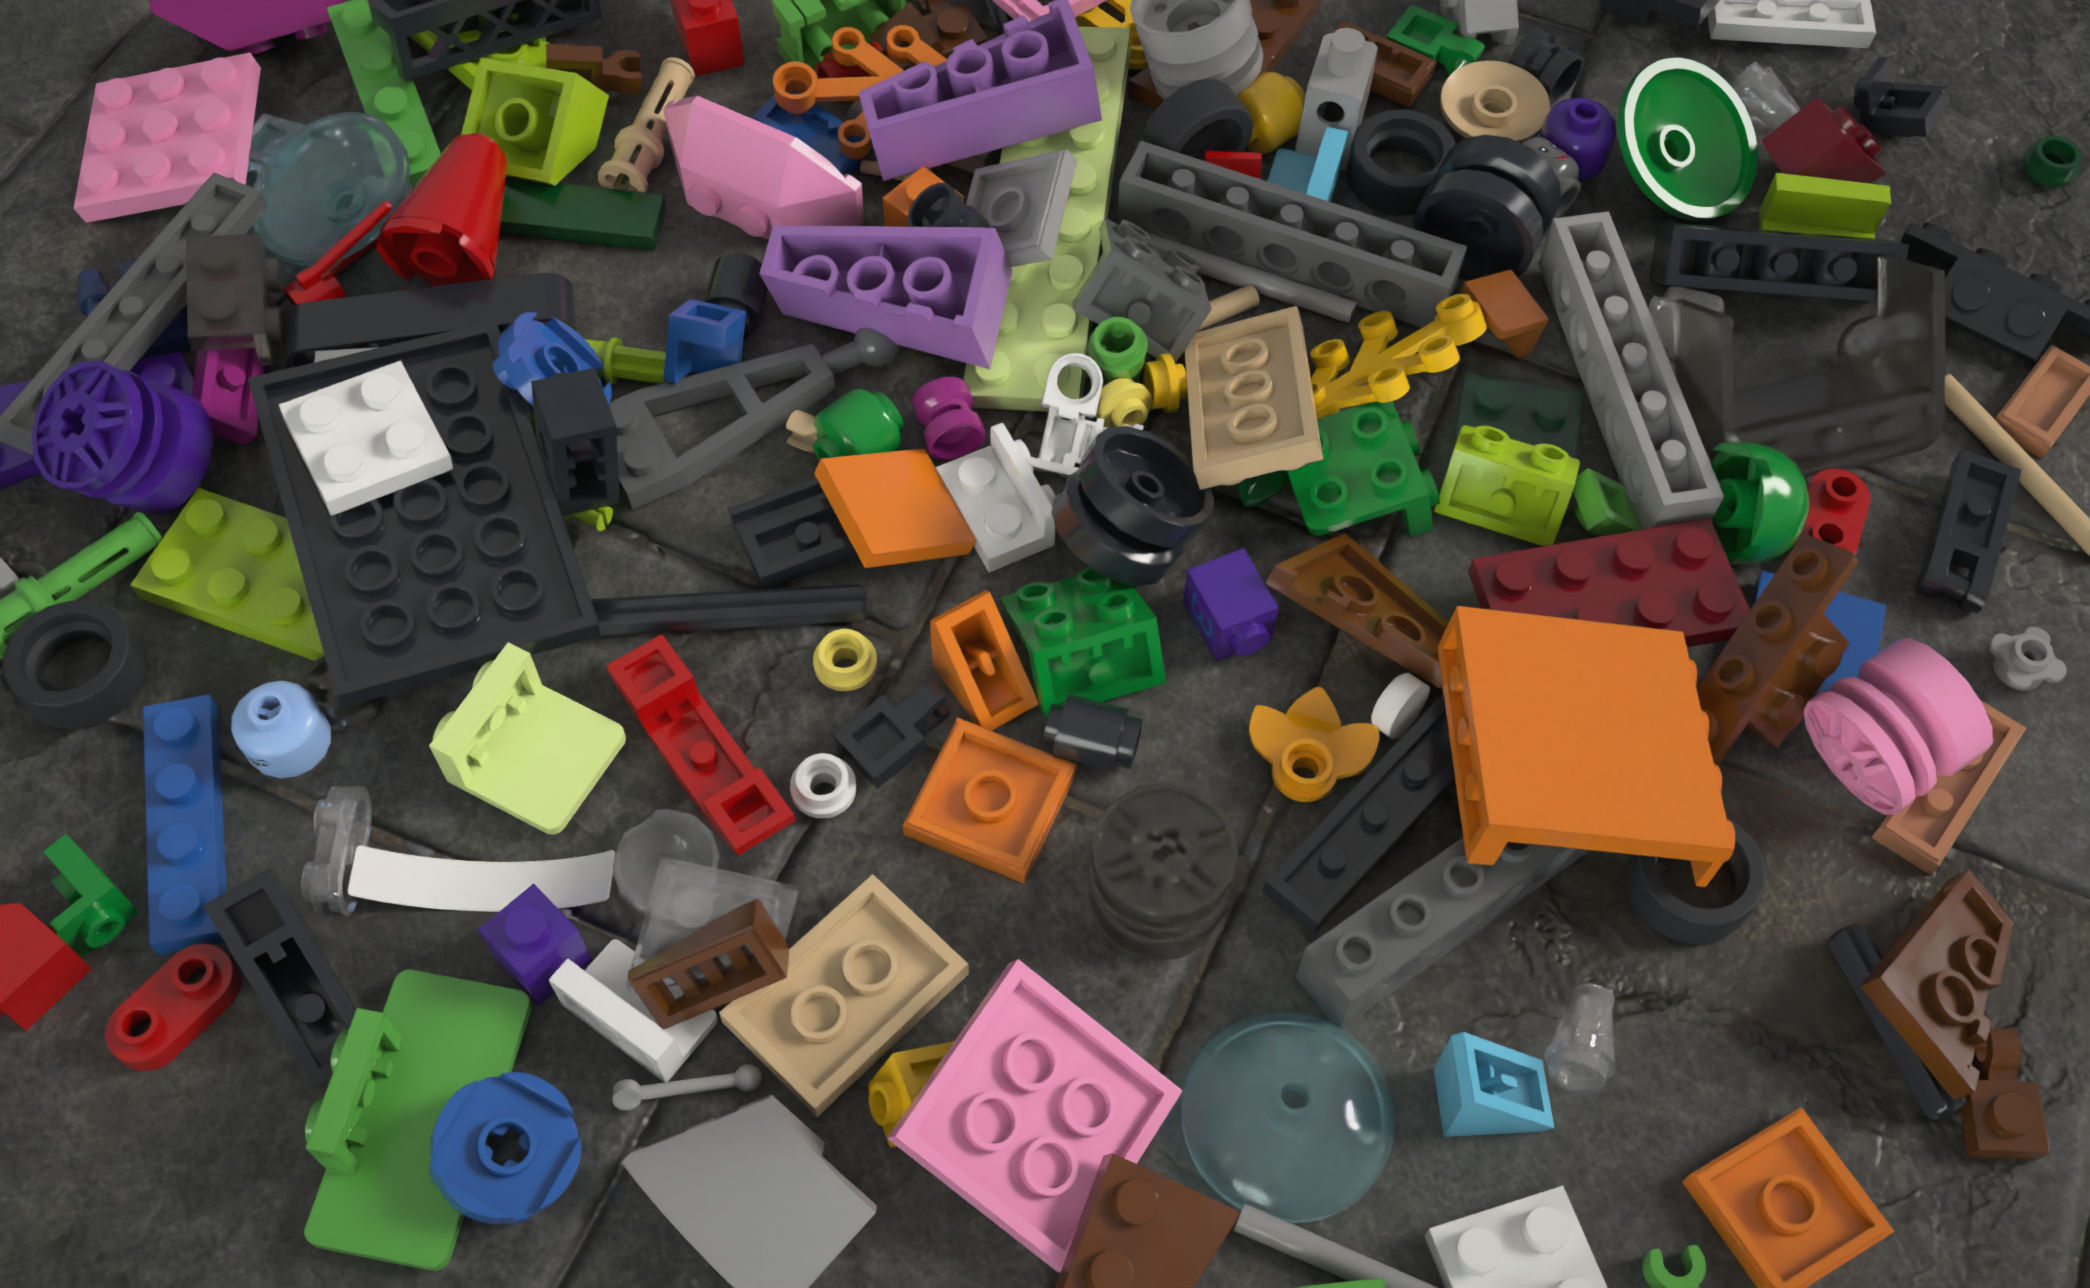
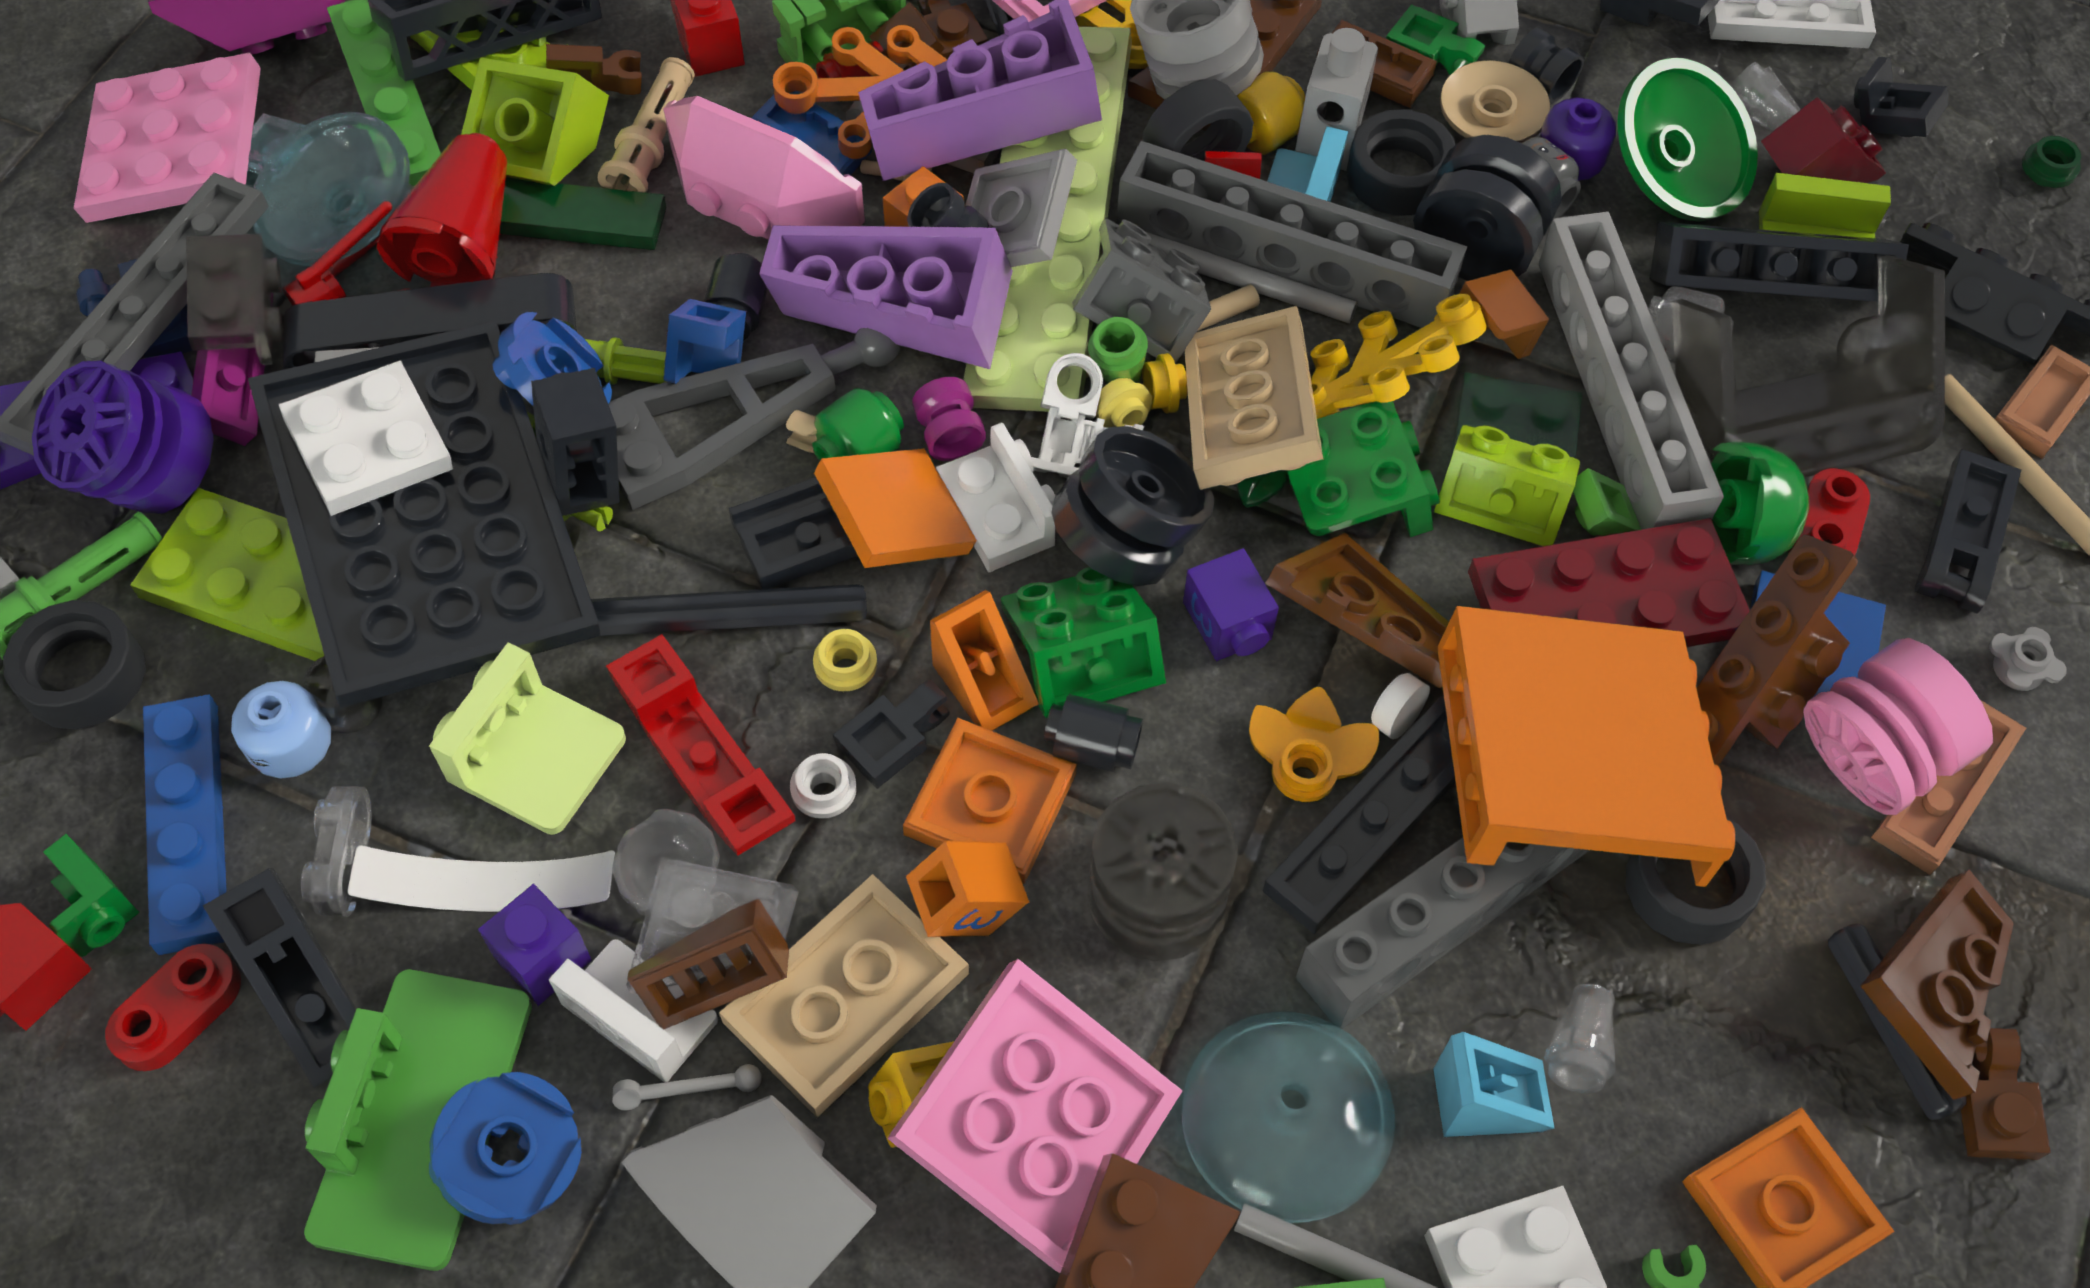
(967, 889): none -> orange brick

